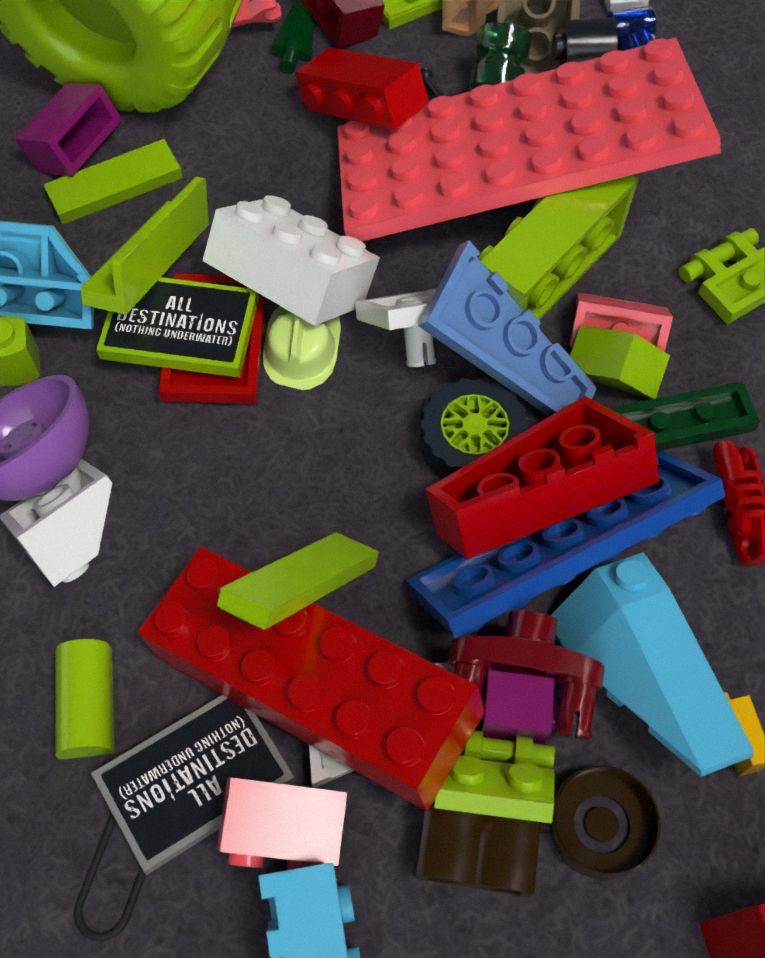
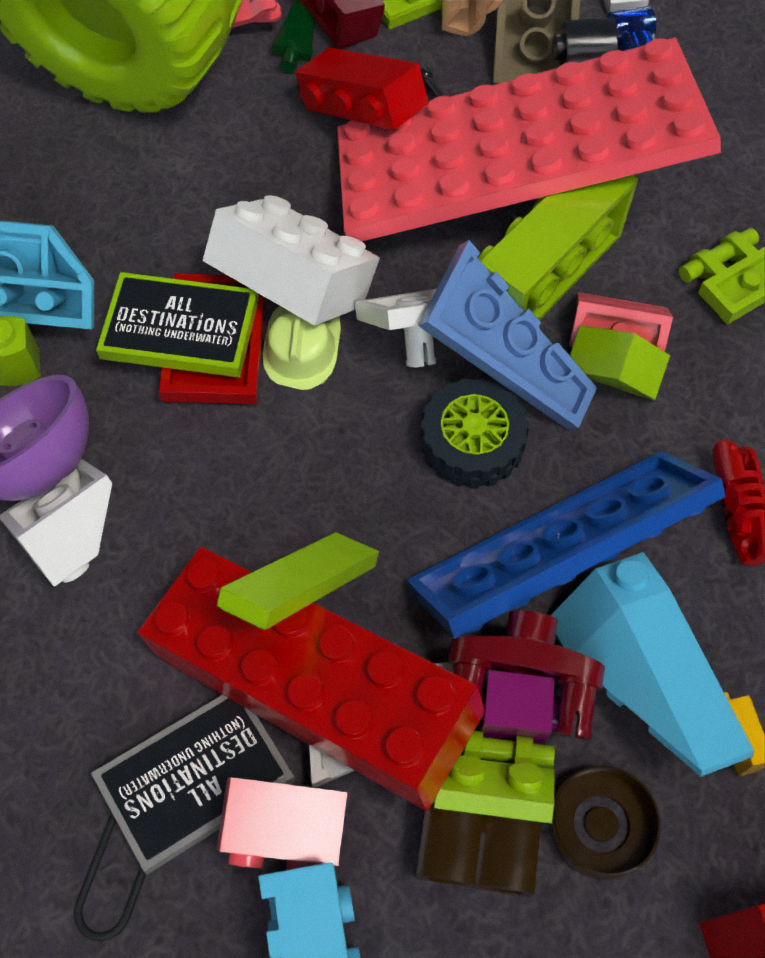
(69, 129): magenta brick -> none
(83, 699): lime brick -> none
(113, 181): lime tile -> none
(149, 252): lime panel -> none
(501, 52): clear green wheel -> none
(543, 477): red wedge -> none
(695, 415): dark green plate -> none

